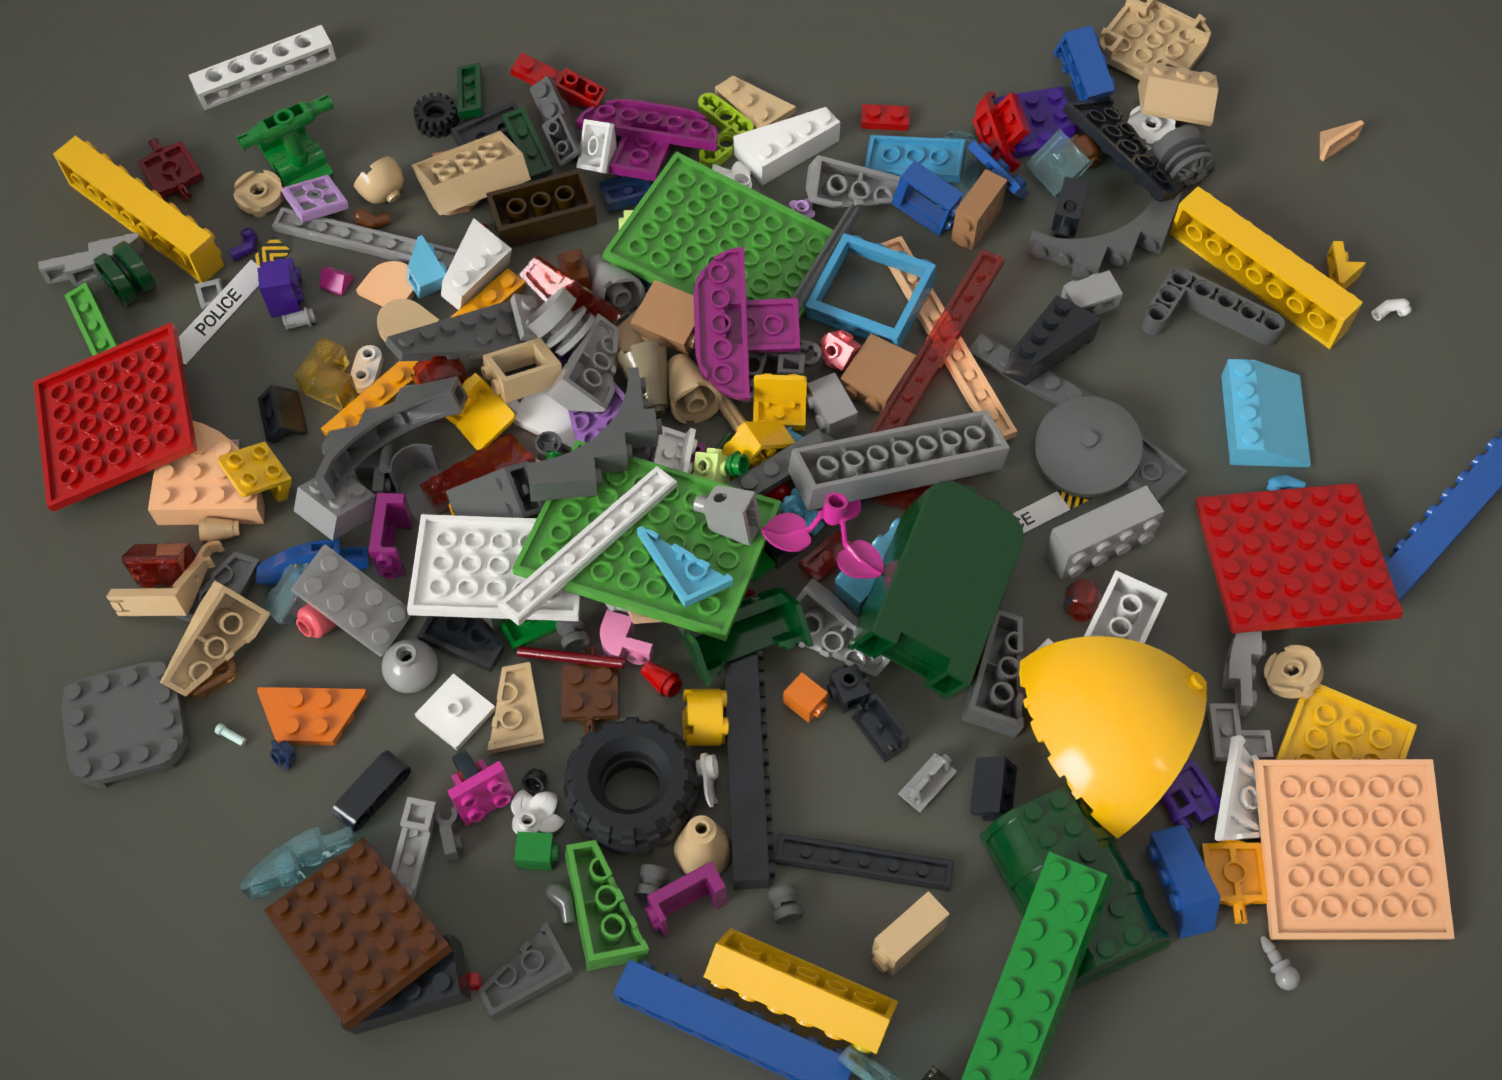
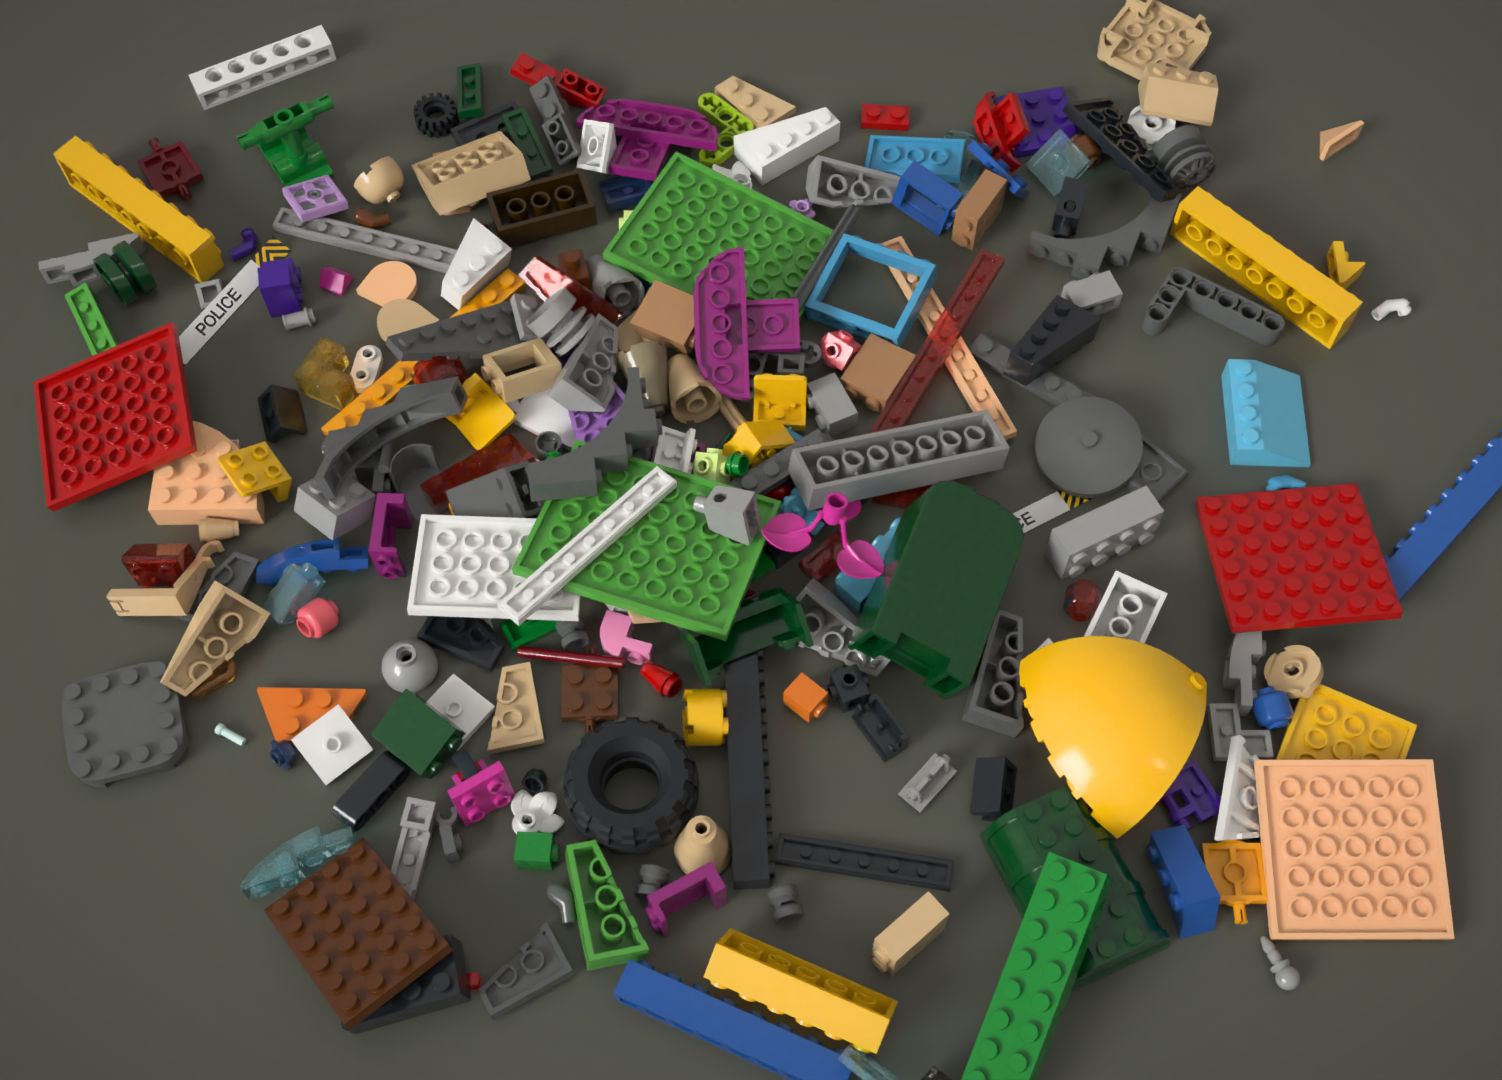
(263, 203): tan plate -> none
(332, 744): none -> white plate
(351, 600): light grey plate -> none
(418, 734): none -> dark green brick
(424, 269): medium azure slope -> none
(687, 575): medium azure wing -> none
(708, 769): white plate -> none
(1085, 64): blue wedge -> none
(1272, 708): none -> blue head

